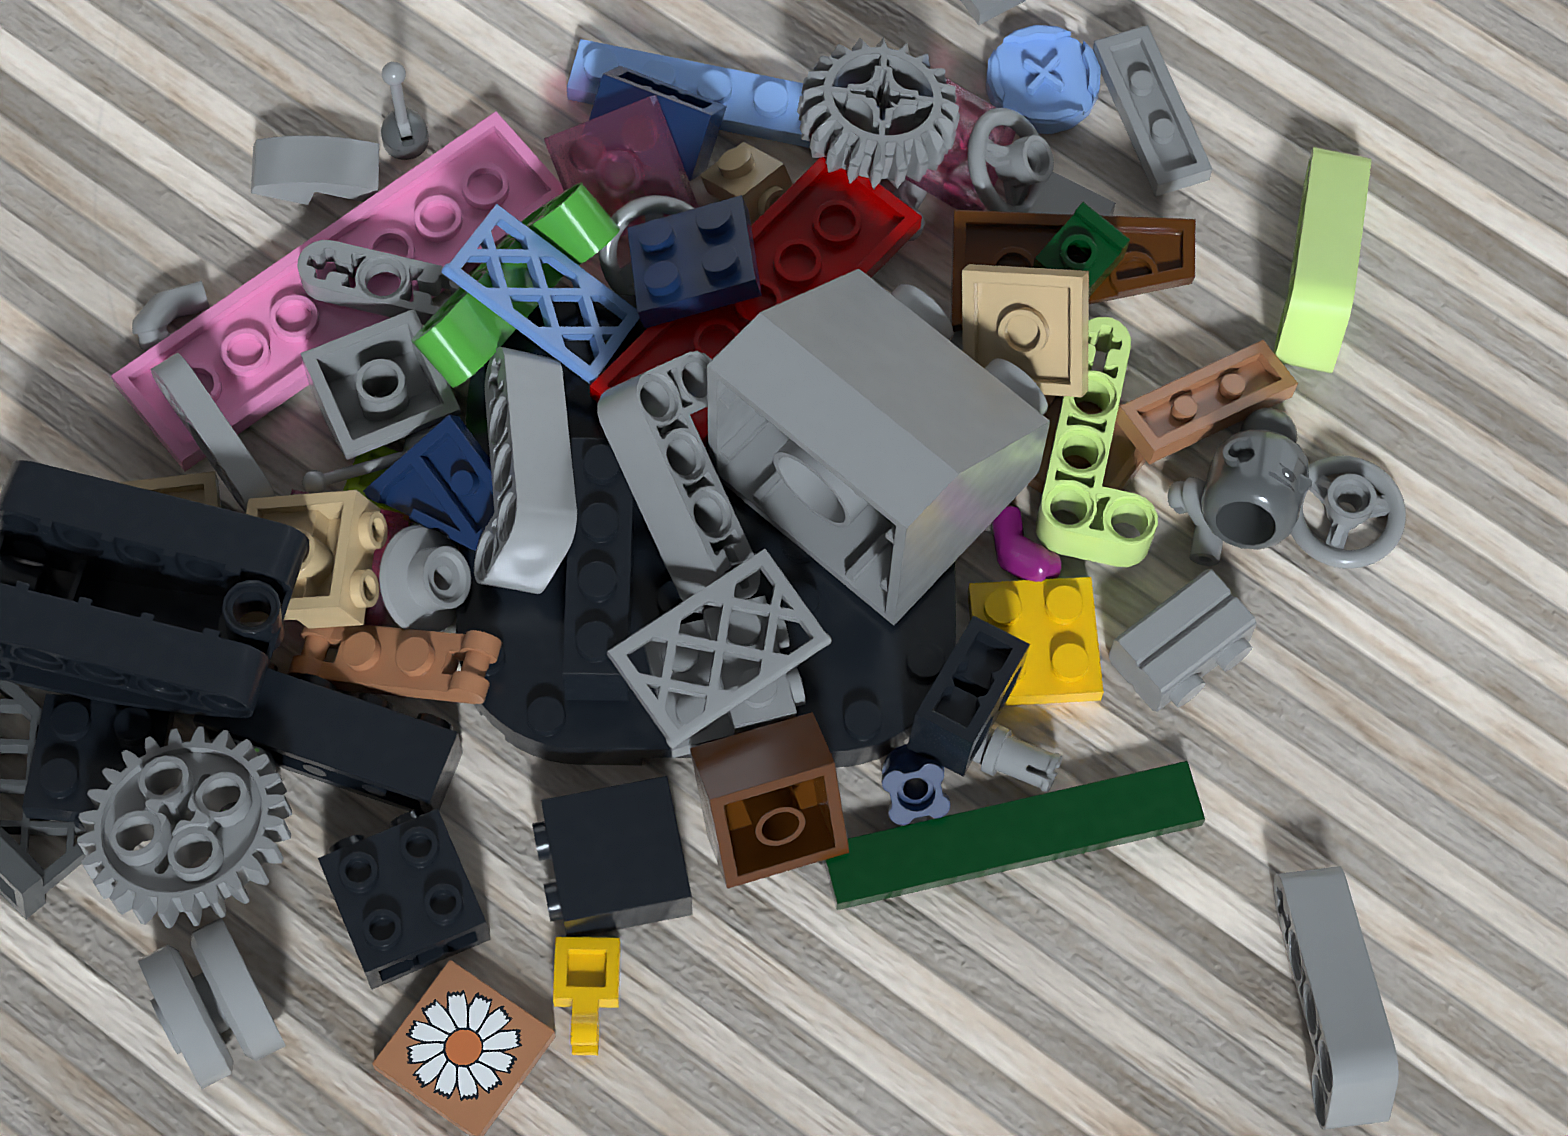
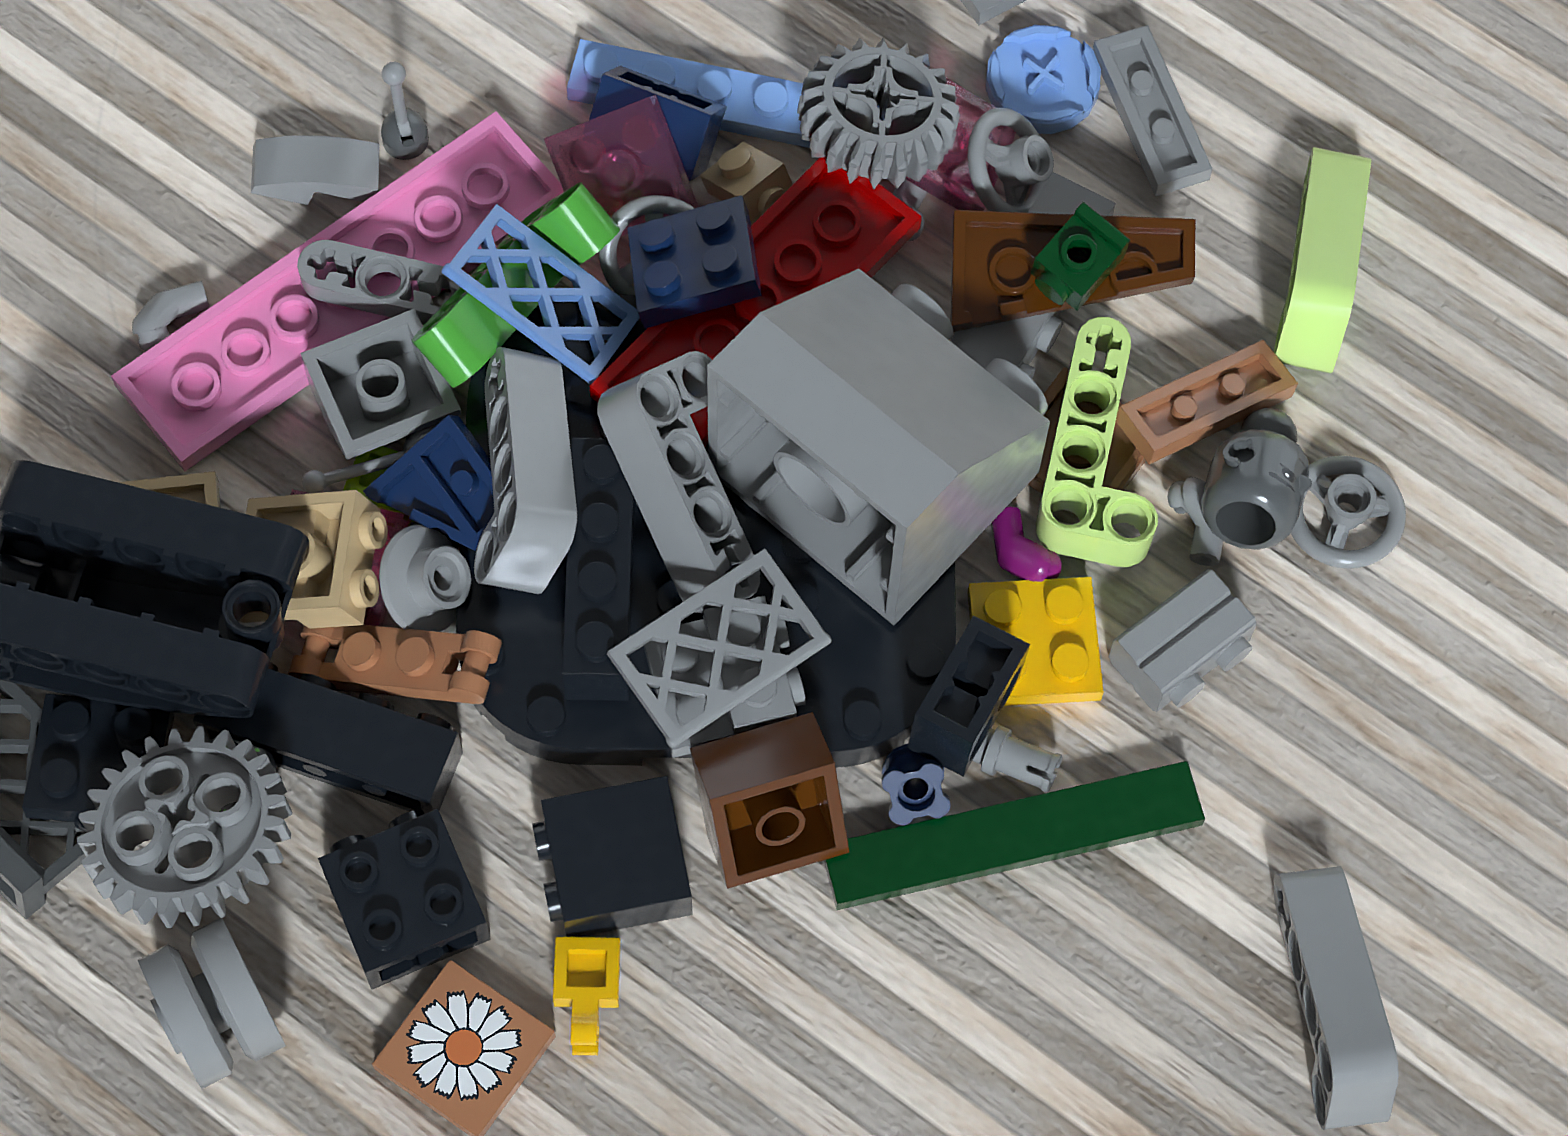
(211, 430): light grey beam -> none
(1030, 320): tan plate -> none

